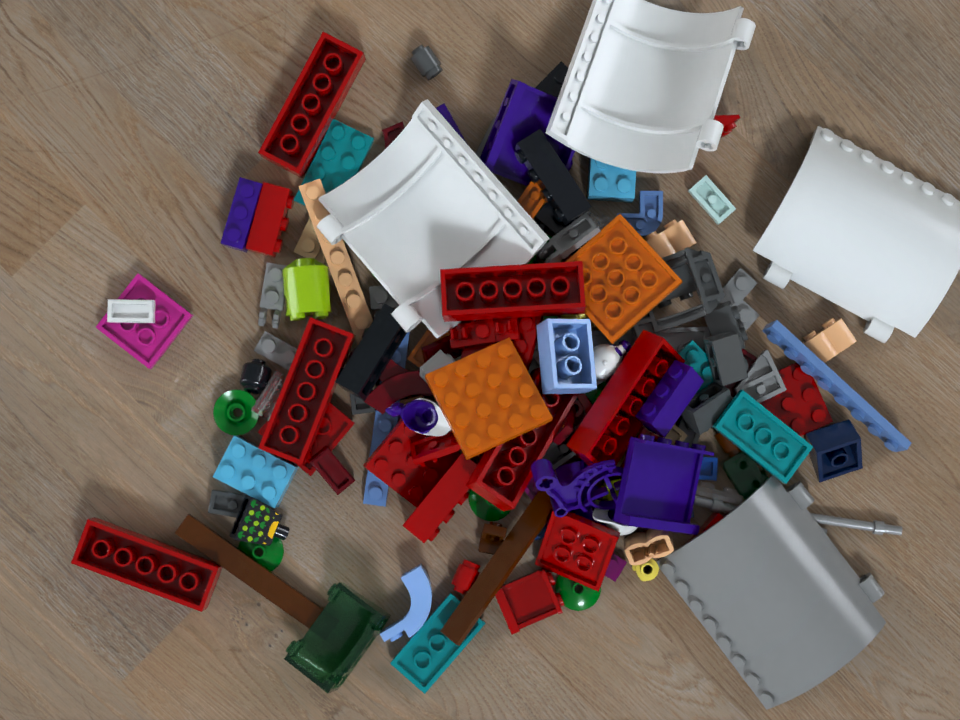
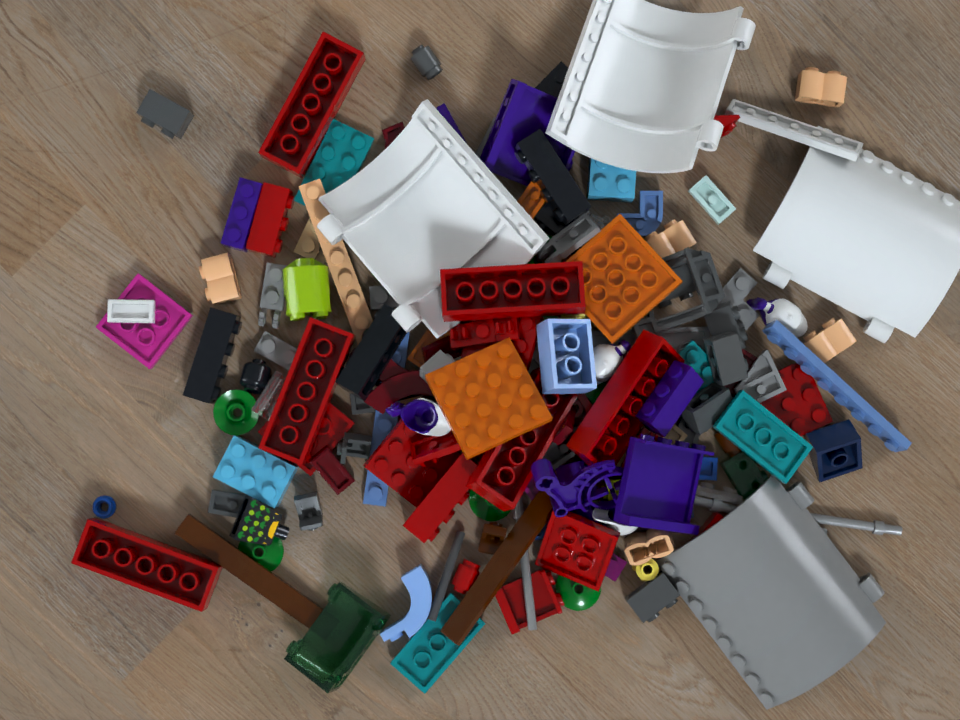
(97, 506): none -> blue plate
(165, 114): none -> dark grey brick
(212, 356): none -> black brick
(220, 278): none -> light nougat brick
(309, 511): none -> dark grey bracket
(354, 446): none -> dark grey bracket
(446, 575): none -> dark grey bar
(526, 576): none -> light grey bar
(652, 597): none -> dark grey brick
(783, 311): none -> white hair
(795, 130): none -> white tile
(821, 88): none -> light nougat brick

